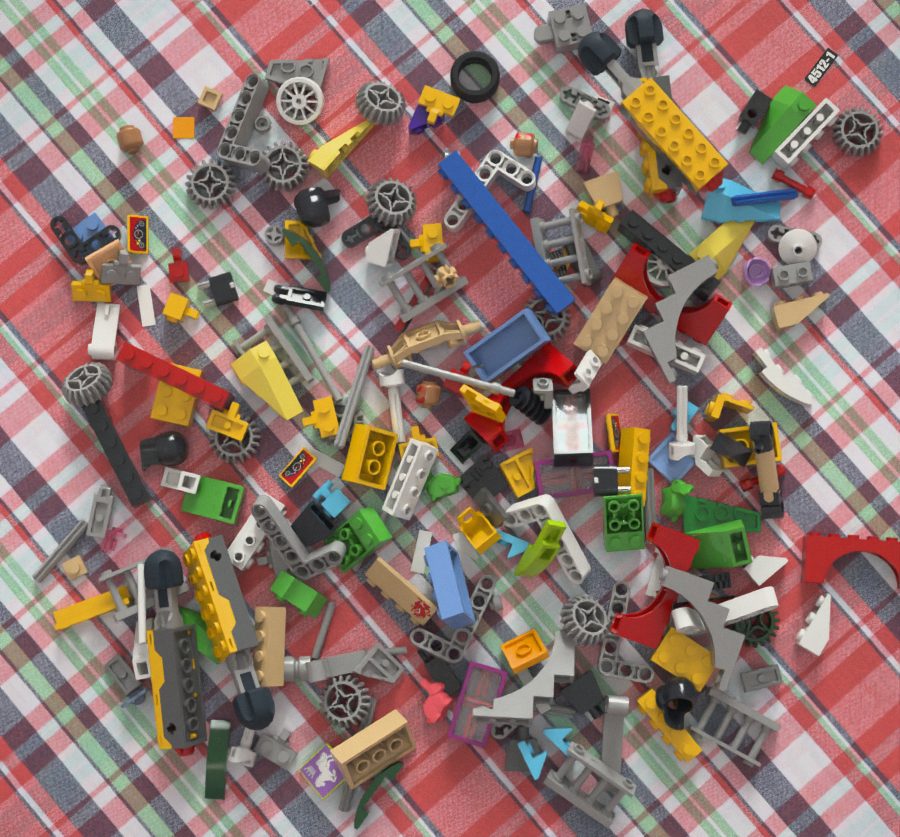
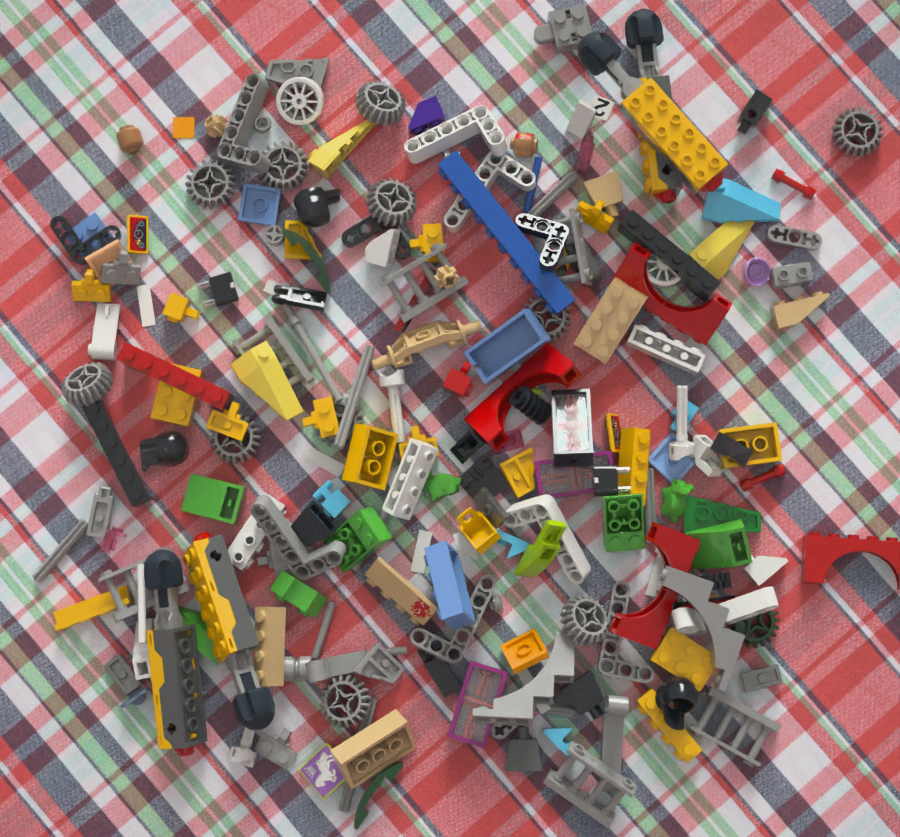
(75, 568): tan plate -> none
(178, 270): red plate -> none
(180, 480): white slope -> none
(210, 98): tan plate -> none
(215, 125): none -> tan gear
(217, 759): dark green slope -> none
(259, 205): none -> medium blue plate
(298, 467): slope -> none
(428, 394): medium nougat head -> none
(437, 703): coral animal -> none
(438, 103): yellow hinge -> none
(456, 131): none -> white beam
(480, 58): black tyre -> none
(482, 405): yellow wing -> none
(495, 388): light grey bar -> none
(534, 763): medium azure slope -> none
(545, 388): light grey bracket -> none
(549, 234): none -> beam
(553, 194): none -> light grey axle
(574, 92): light grey beam -> none
(585, 372): white bracket -> none
(662, 335): light grey arch -> none
(714, 408): yellow bracket -> none
(764, 197): blue axle -> none
(770, 490): piece -> none
(783, 116): bright green wedge -> none
(787, 386): white slope -> none
(794, 239): white dish -> none
(801, 137): white brick -> none
(816, 632): white slope -> none
(821, 67): black sticker -> none

